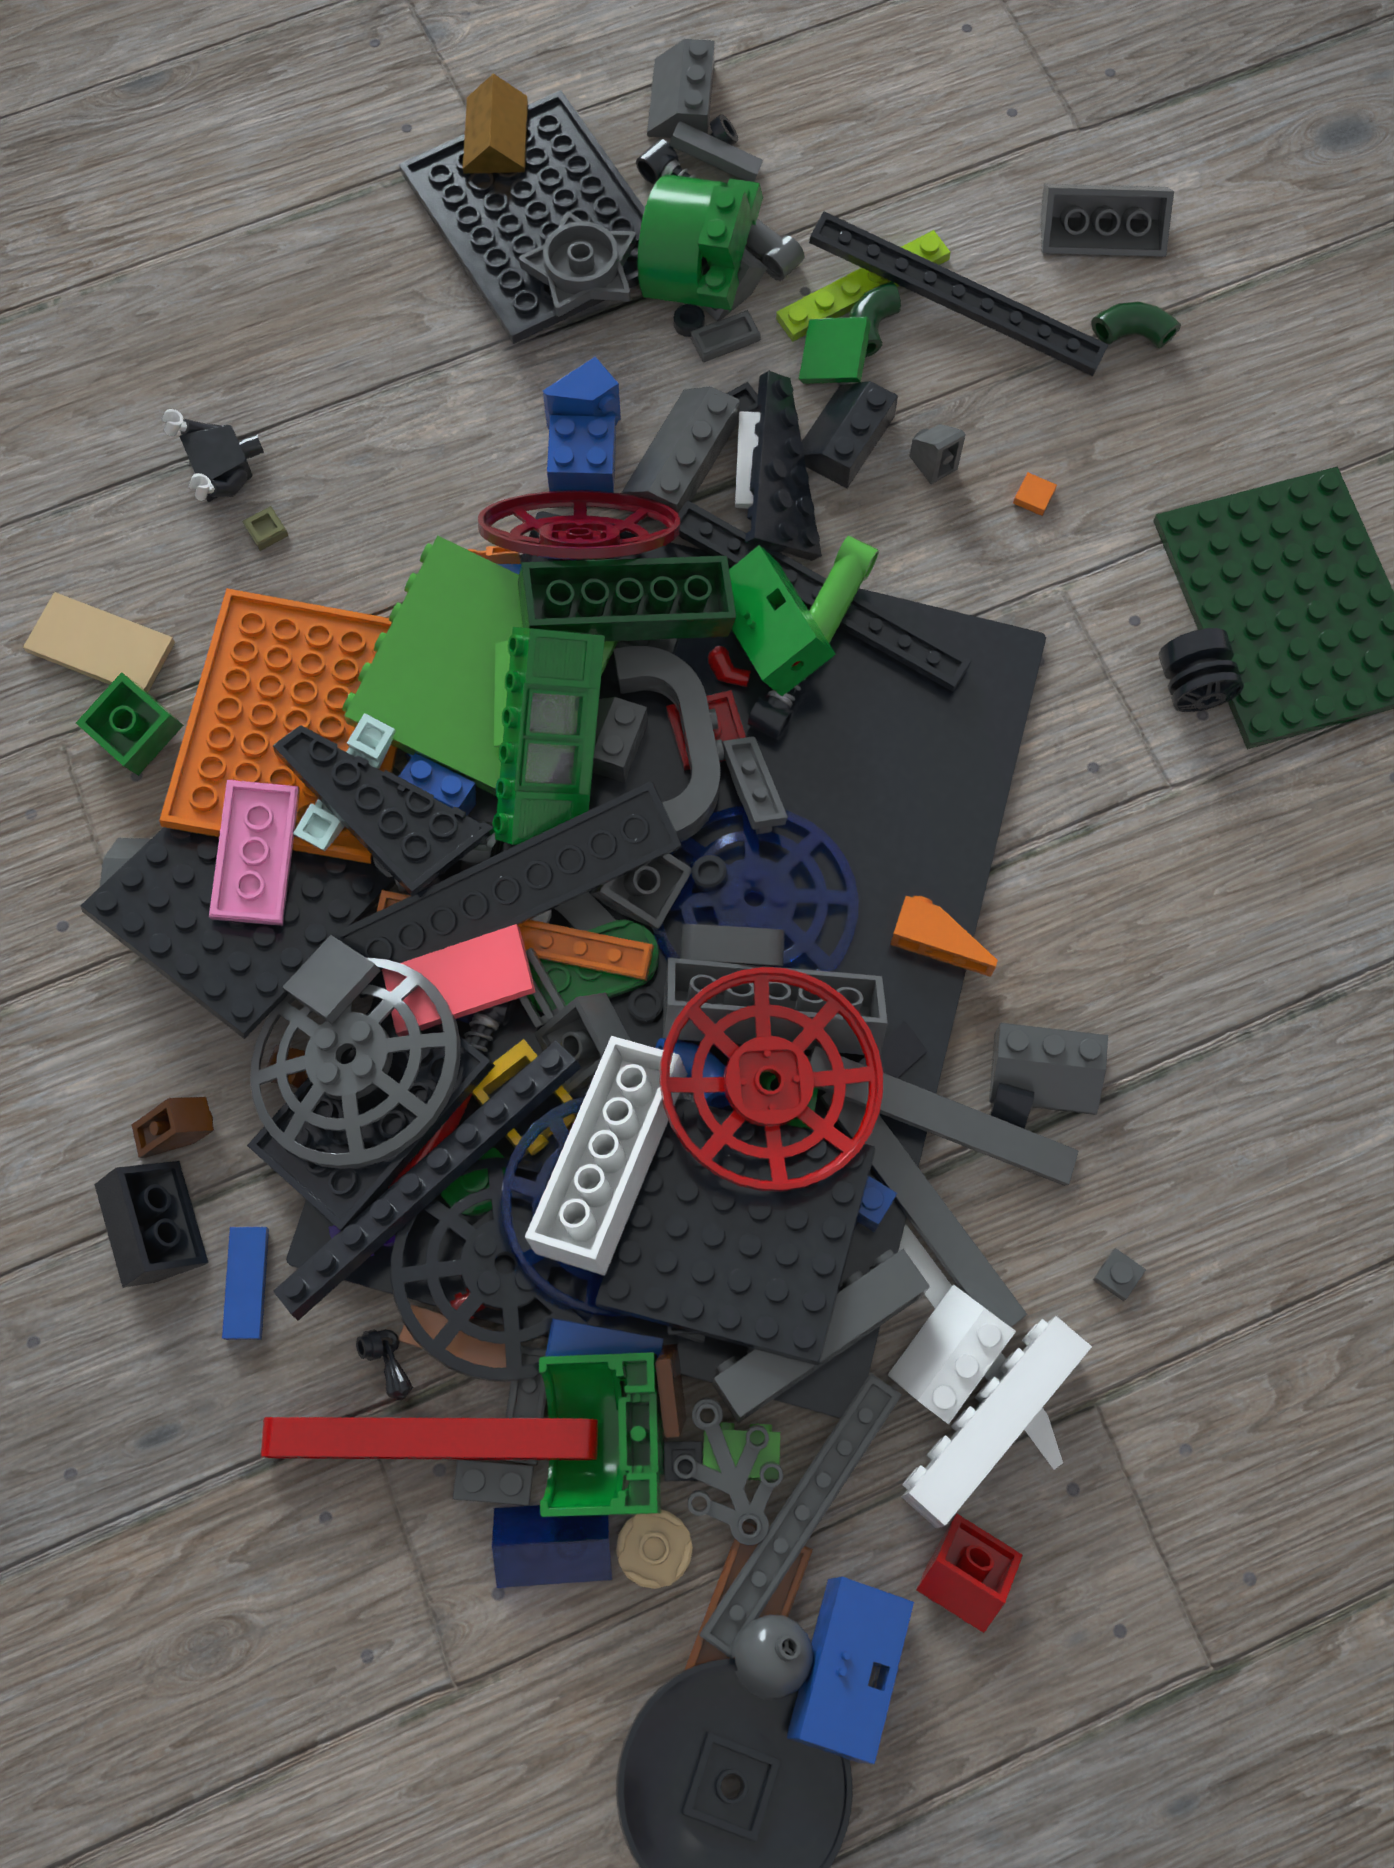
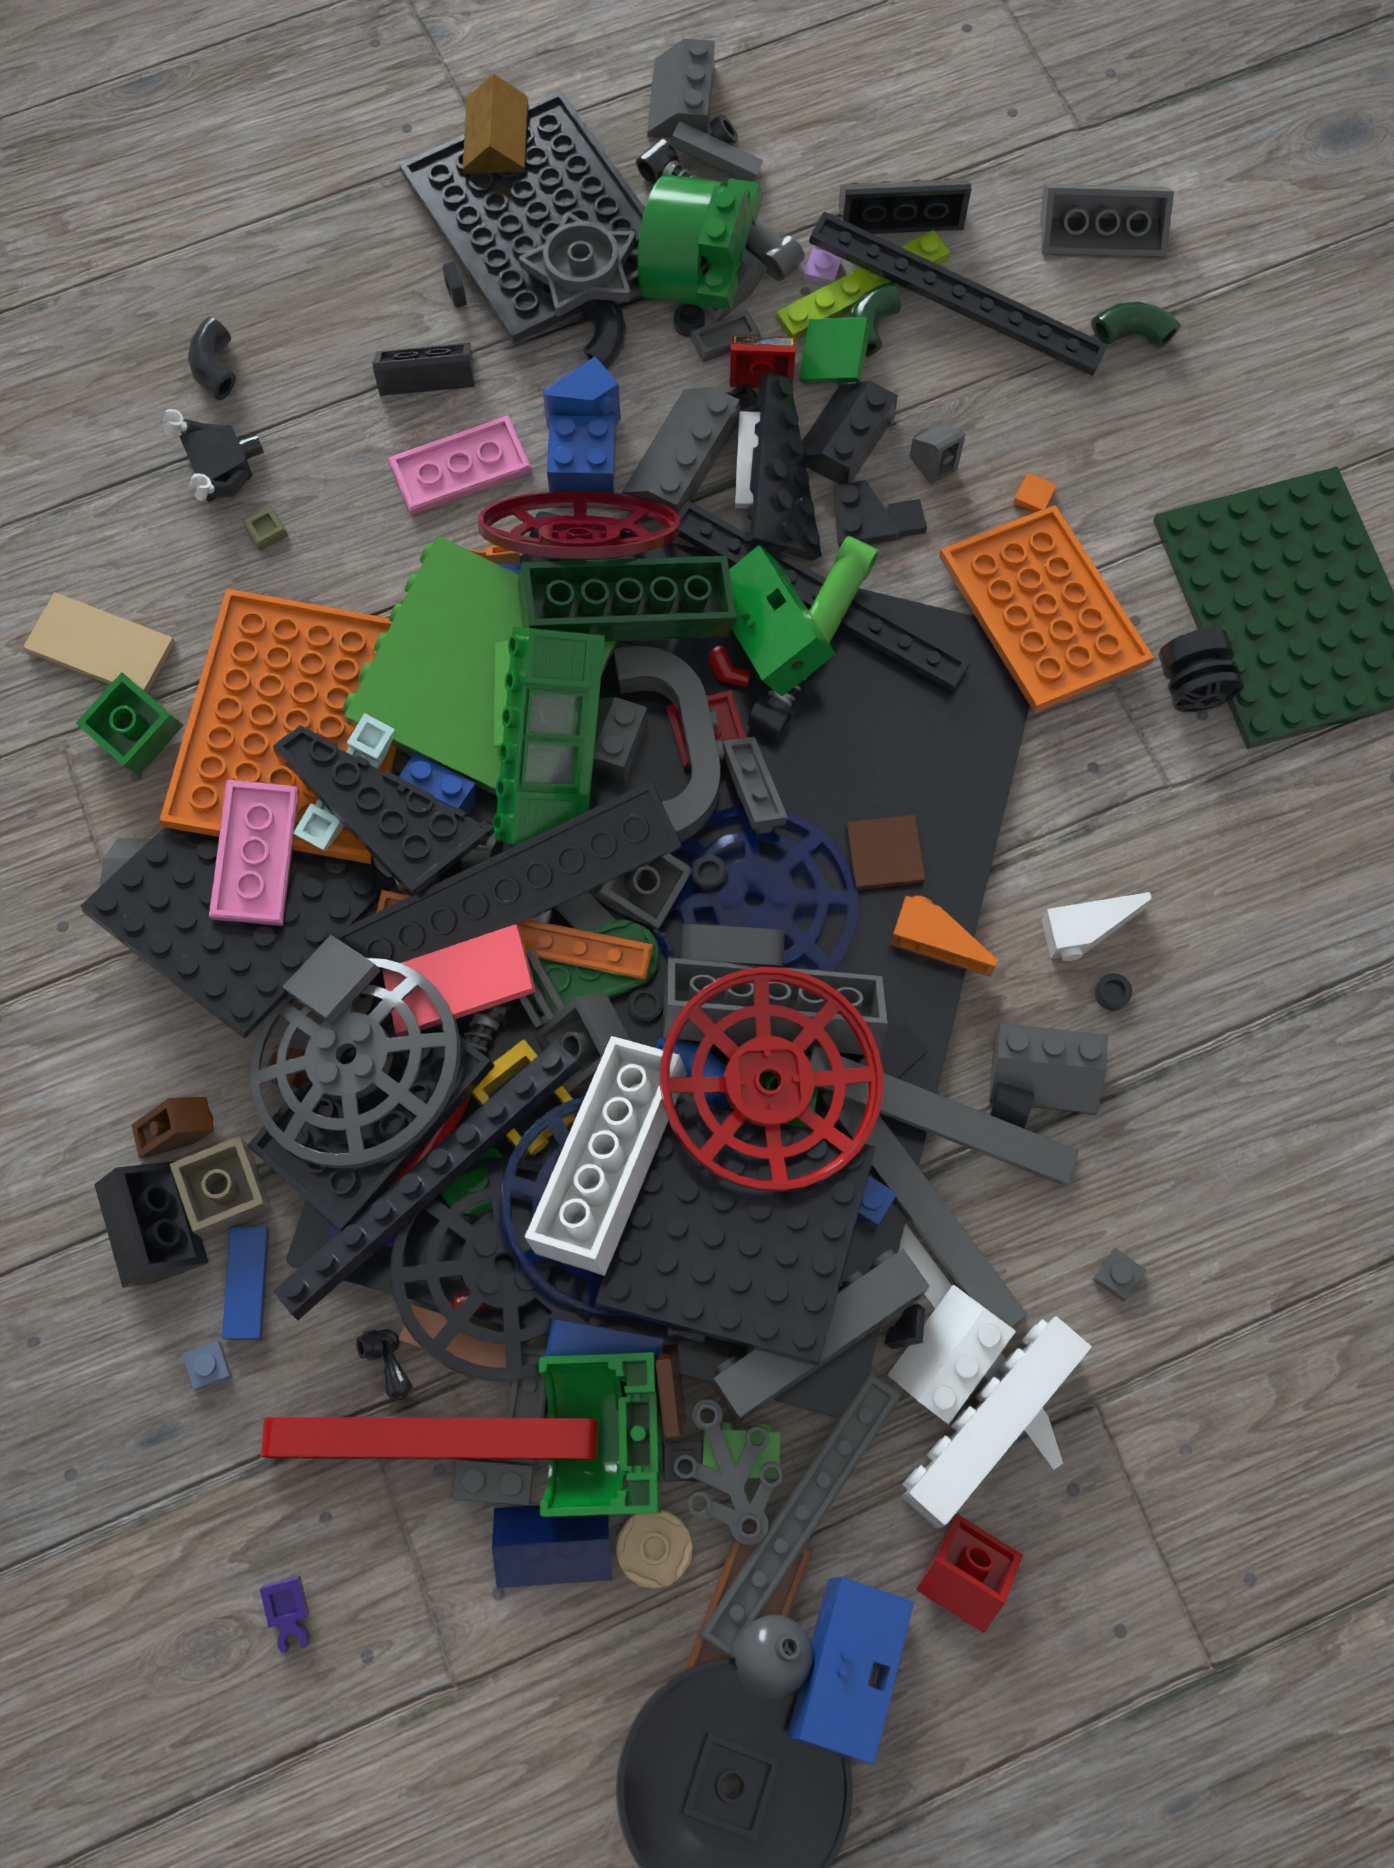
(205, 359): none -> black cylinder
(207, 1365): none -> sand blue plate
(220, 1187): none -> dark tan brick
(285, 1606): none -> dark purple plate
(423, 369): none -> black slope
(454, 284): none -> black tile
(459, 465): none -> bright pink tile
(608, 333): none -> black cylinder
(756, 355): none -> red slope
(822, 267): none -> lavender plate
(862, 515): none -> black wing
(885, 852): none -> reddish brown tile
(905, 205): none -> black slope
(908, 517): none -> black tile
(908, 1329): none -> black tile
(1045, 608): none -> orange plate
(1080, 927): none -> white slope
(1113, 991): none -> black tile

